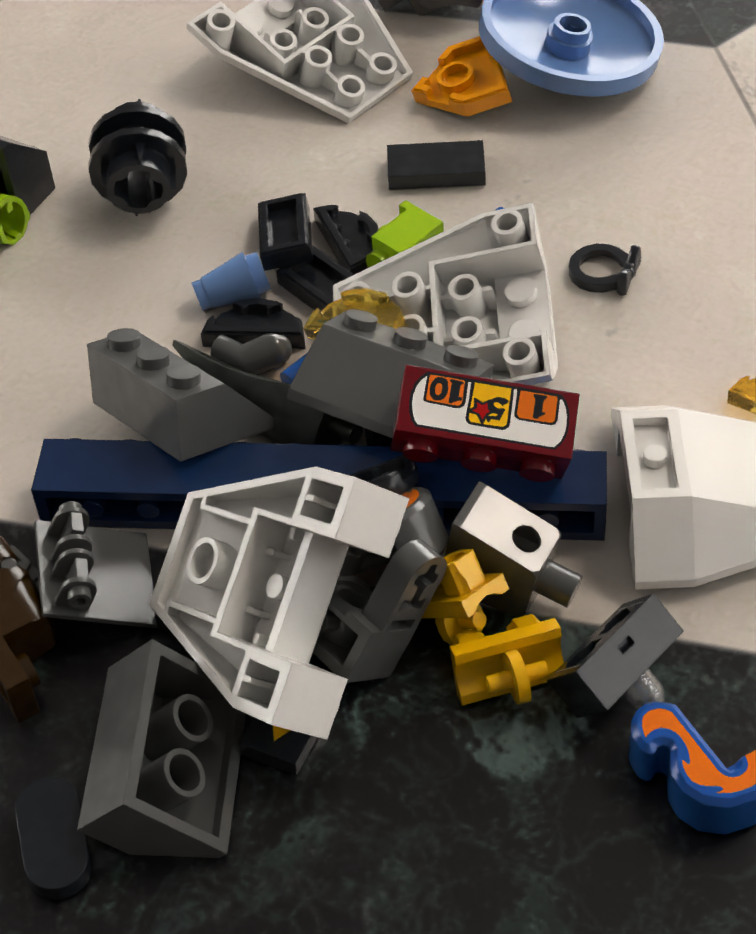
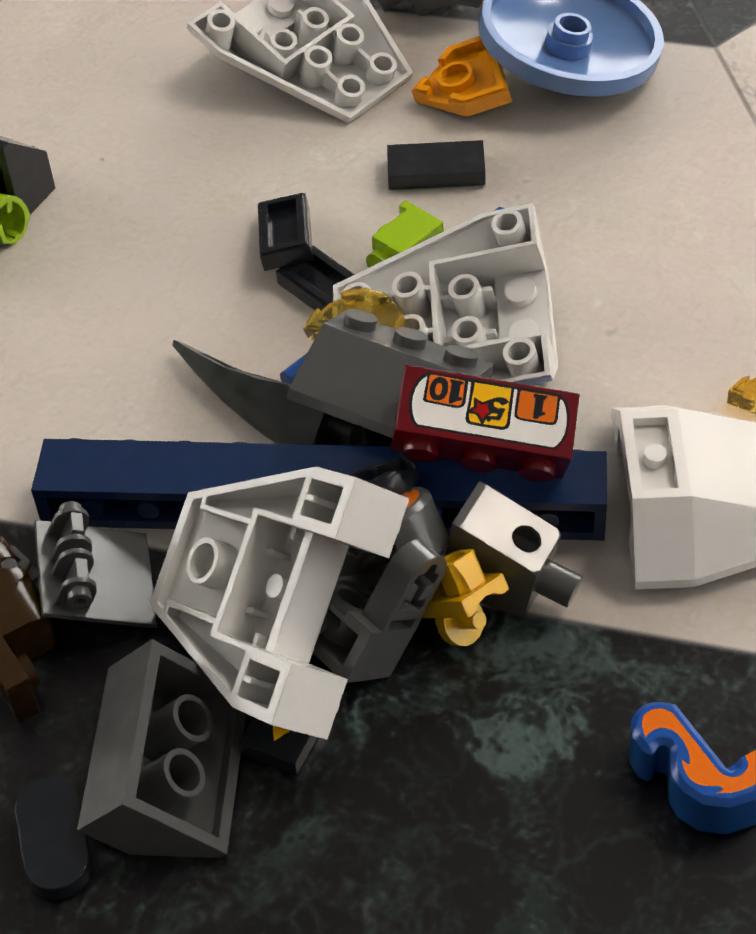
(137, 157): black piece -> none
(168, 396): dark grey slope -> none
(232, 281): medium blue cone -> none
(253, 319): black tile -> none
(255, 355): dark grey arm -> none
(347, 235): black tile -> none
(506, 660): yellow hips -> none
(618, 659): black piece -> none
(619, 282): black piece -> none

